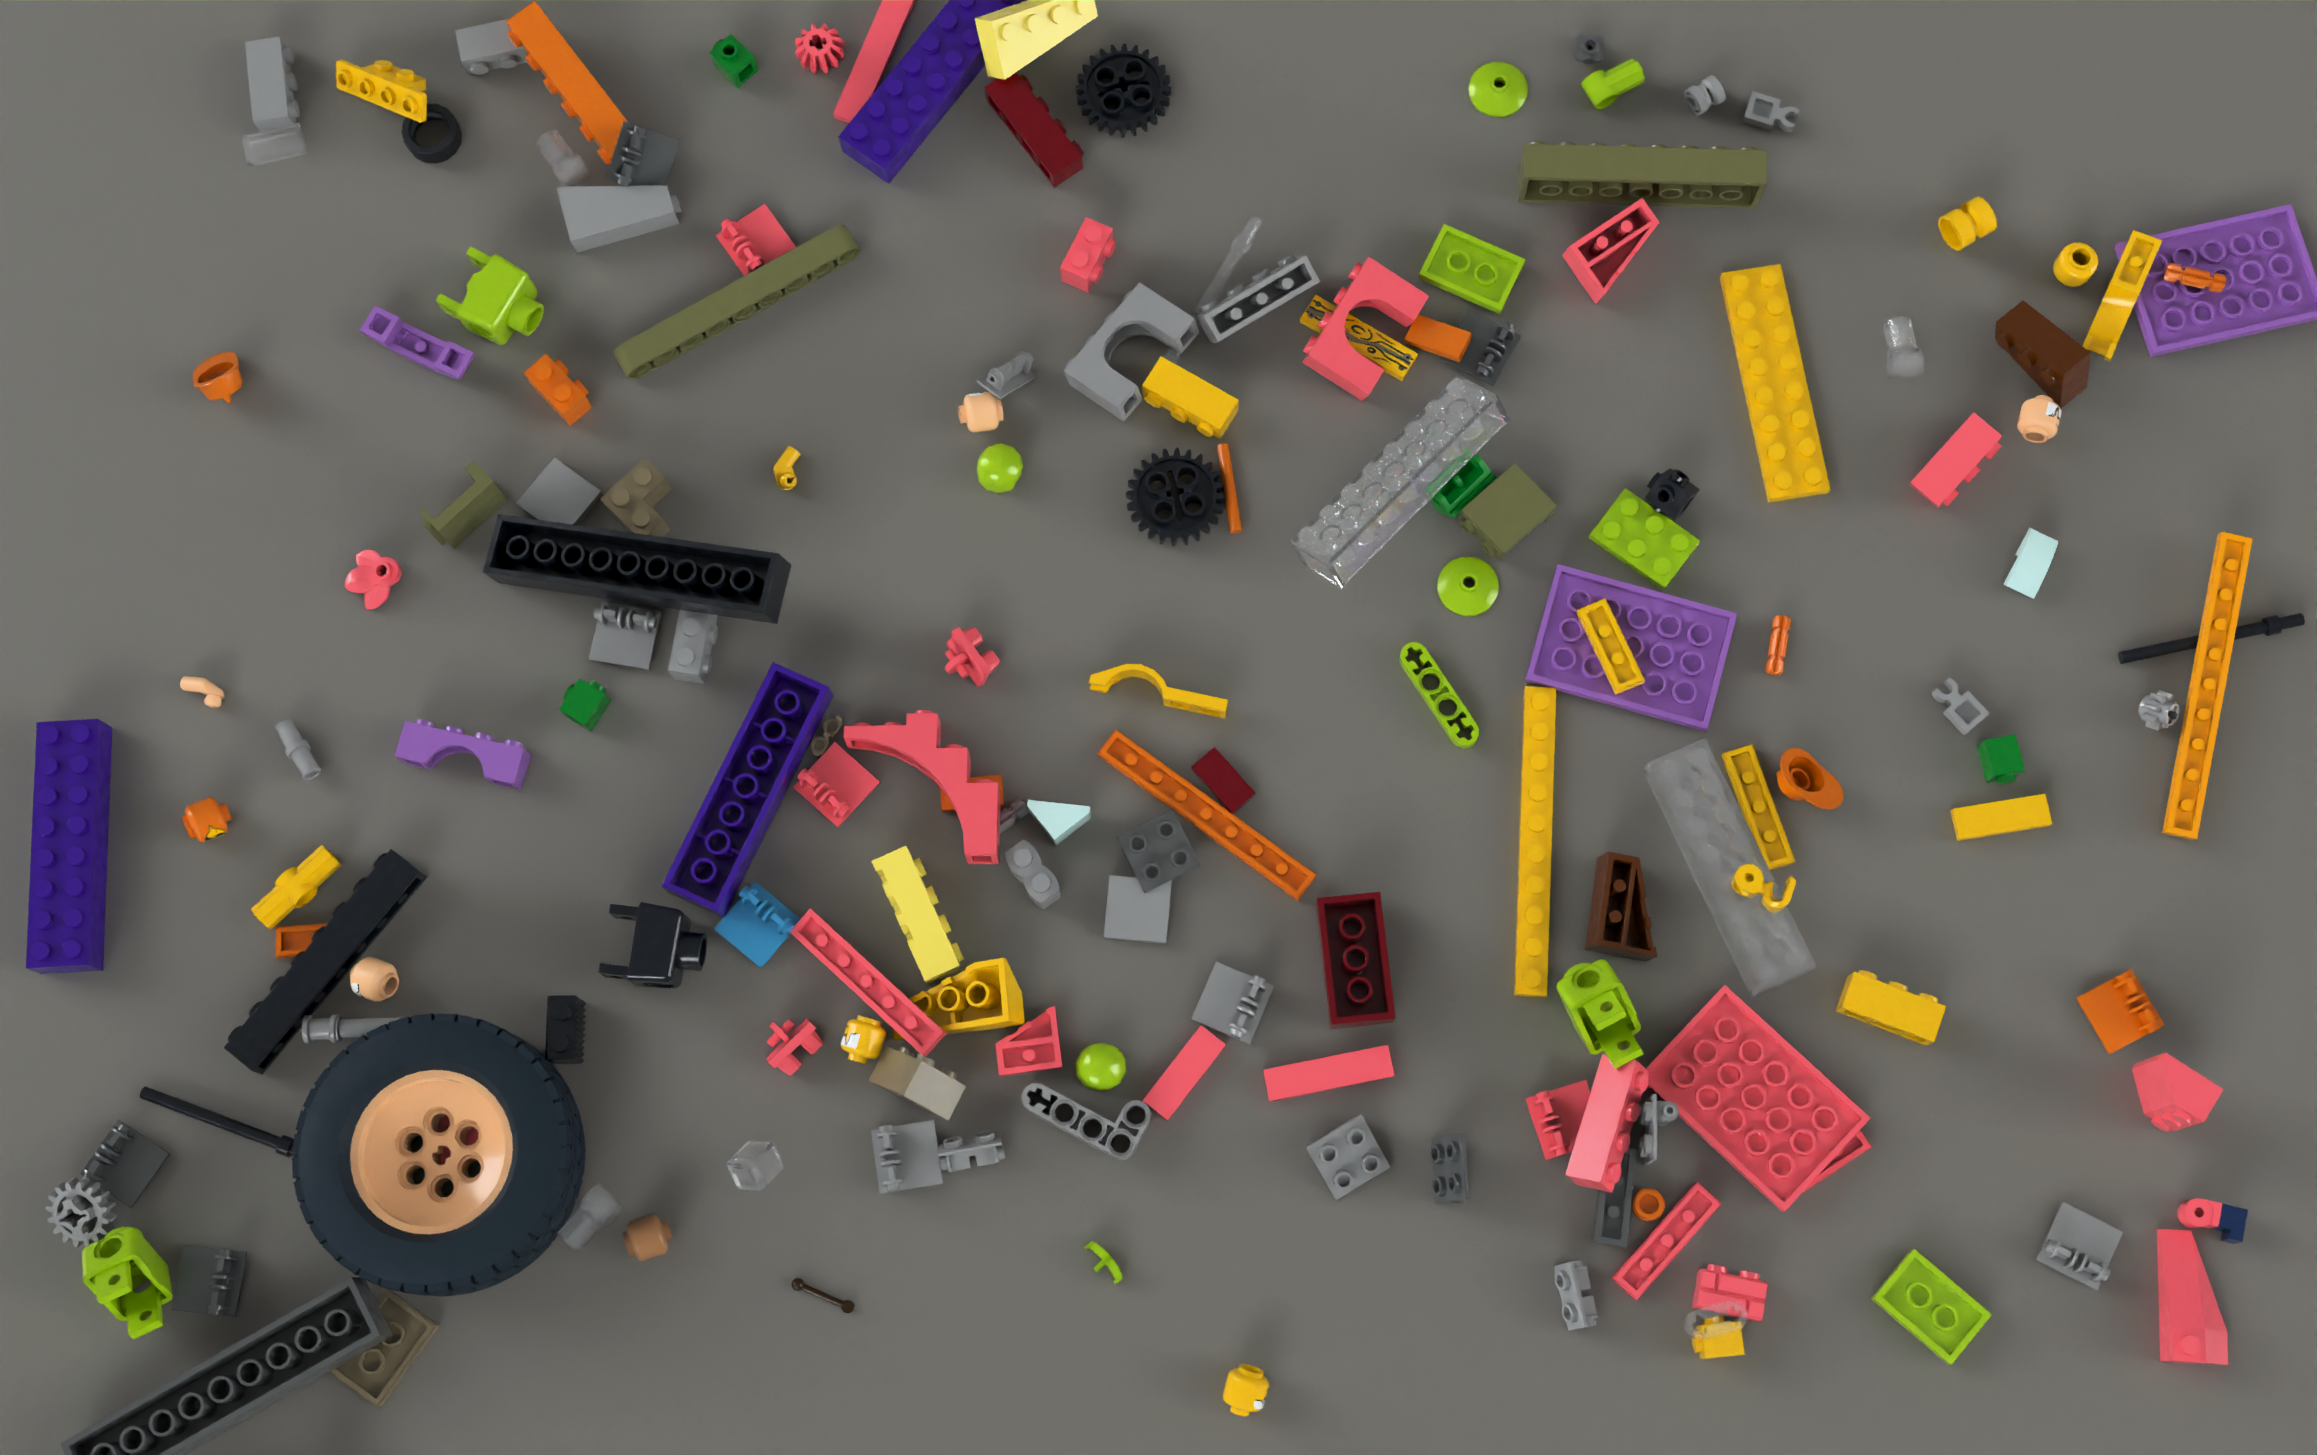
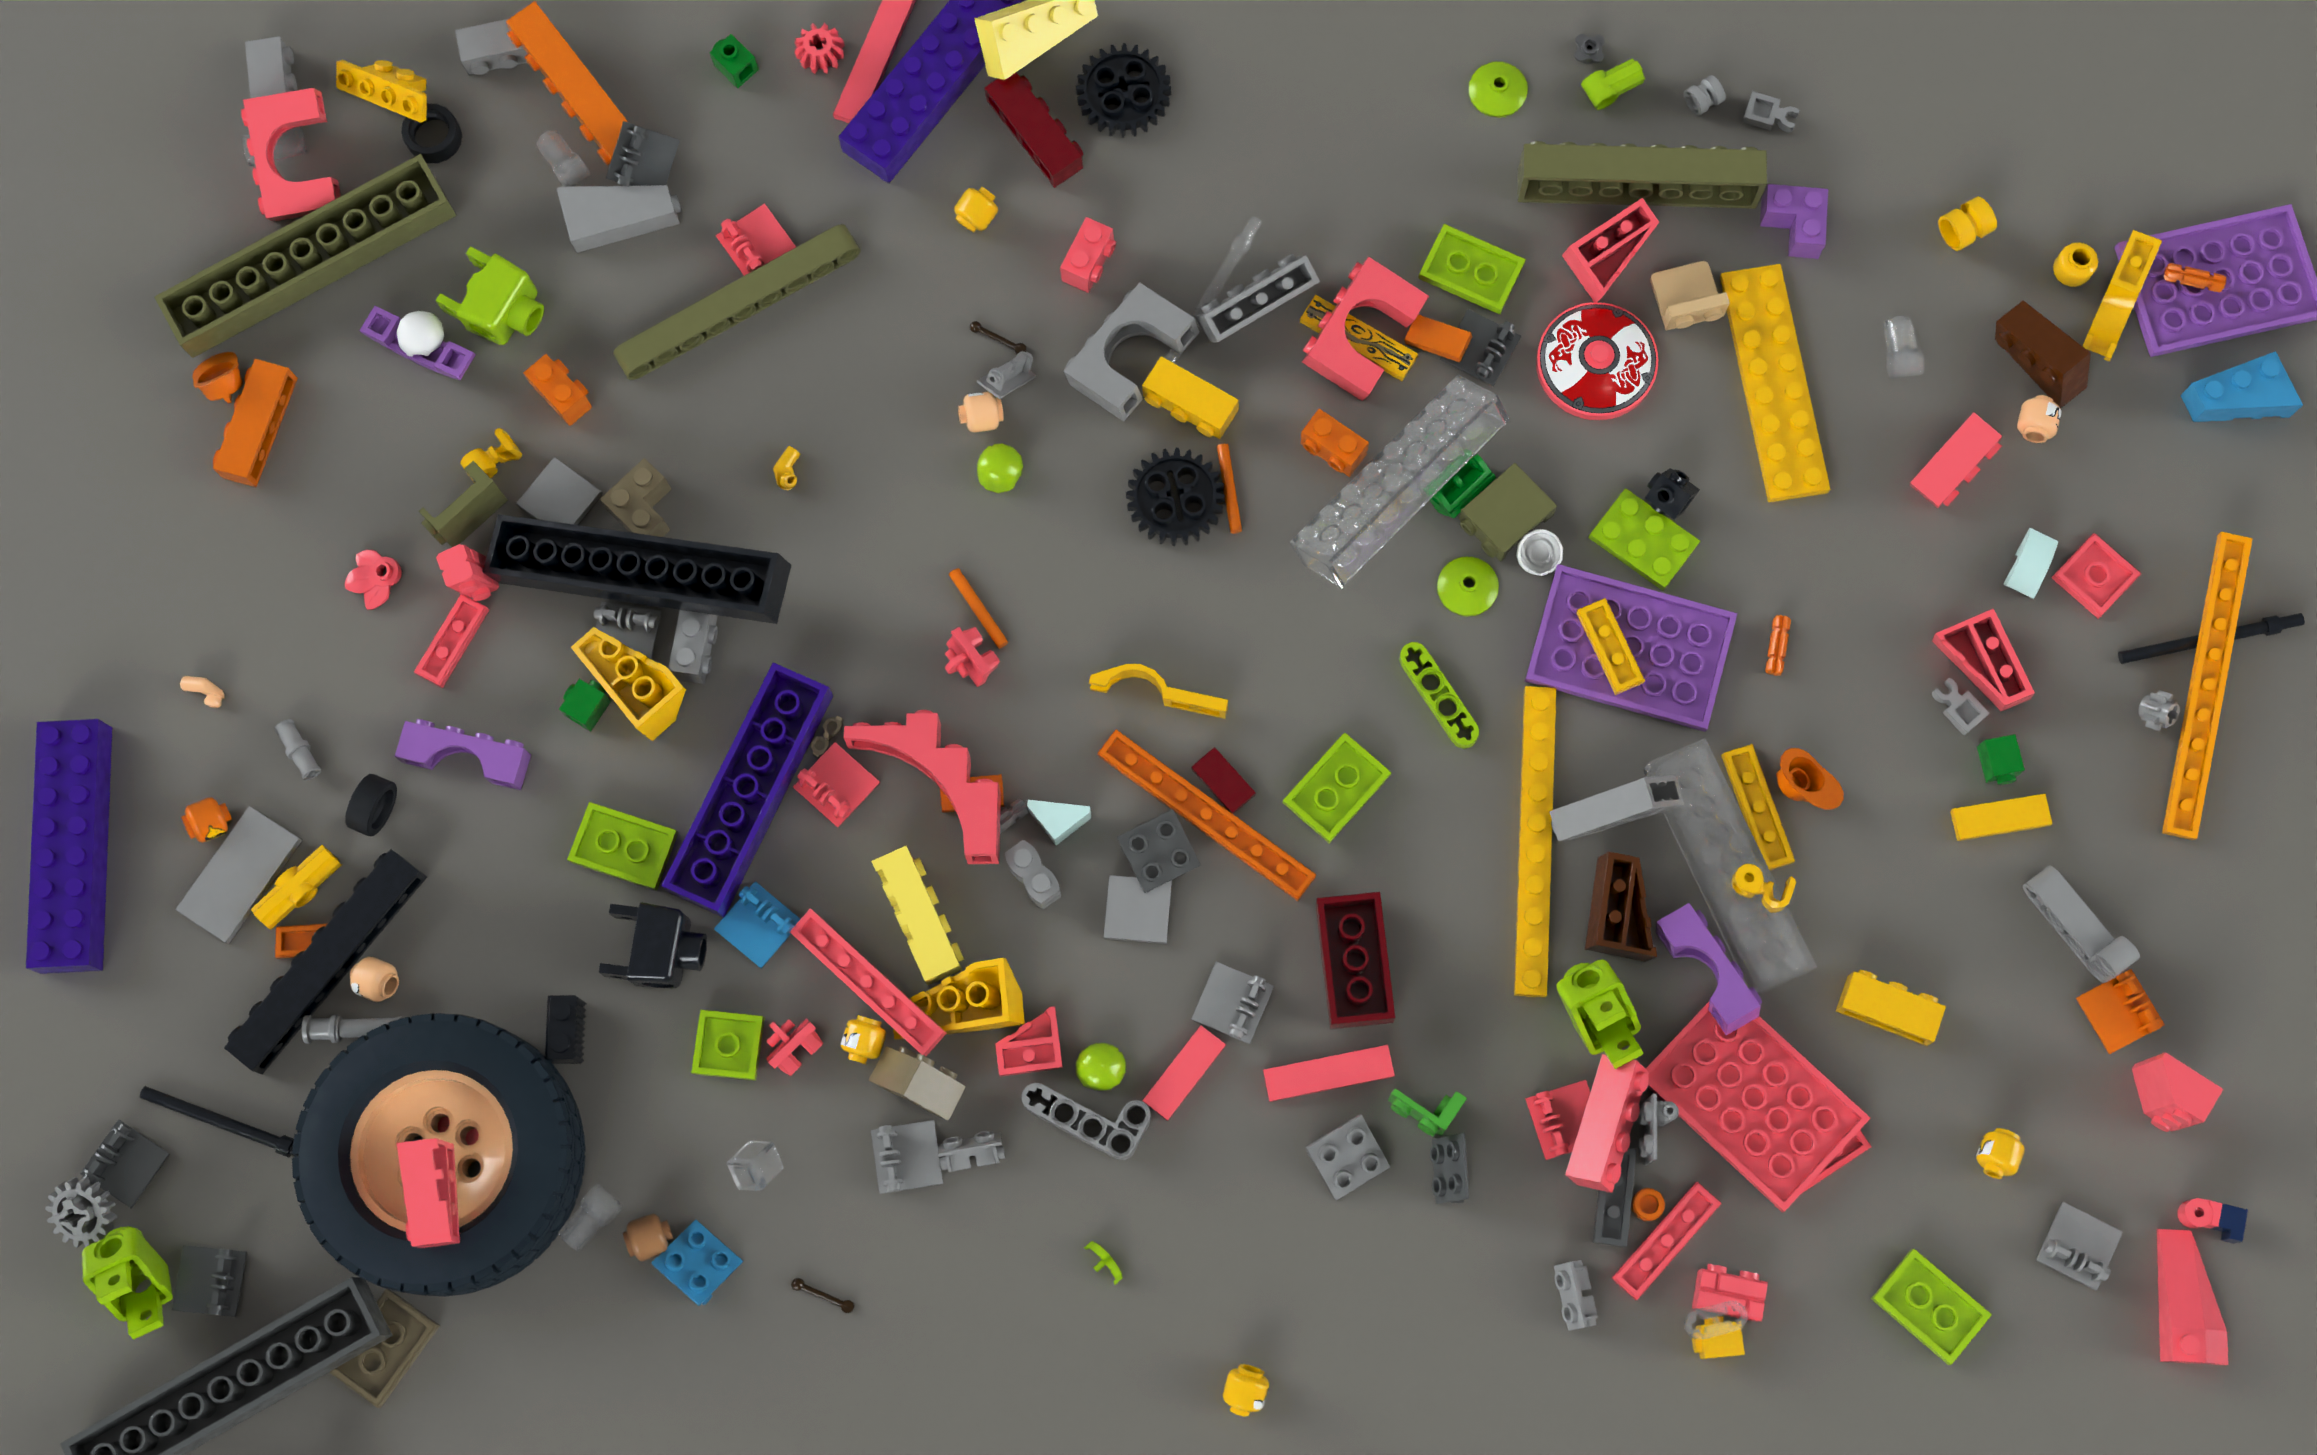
(238, 875): none -> light grey tile
(254, 422): none -> orange brick
(267, 121): none -> coral arch
(305, 256): none -> olive brick
(371, 804): none -> black tyre
(420, 333): none -> white hair
(429, 1192): none -> coral wedge
(451, 640): none -> coral tile
(465, 573): none -> coral brick
(488, 459): none -> yellow leg
(622, 846): none -> lime plate
(637, 684): none -> yellow wedge
(697, 1263): none -> dark azure hinge
(728, 1045): none -> lime plate
(976, 209): none -> yellow head
(976, 327): none -> dark brown hinge
(978, 608): none -> orange bar
(1334, 443): none -> orange brick
(1336, 787): none -> lime plate
(1427, 1121): none -> bright green bracket
(1539, 552): none -> white hair
(1597, 361): none -> dish
(1616, 807): none -> light grey slope
(1686, 936): none -> medium lavender arch
(1688, 295): none -> tan bracket
(1802, 212): none -> medium lavender brick
(1986, 659): none -> coral wedge
(2000, 1153): none -> yellow head
(2079, 926): none -> light grey beam
(2096, 575): none -> coral tile
(2245, 391): none -> dark azure wedge

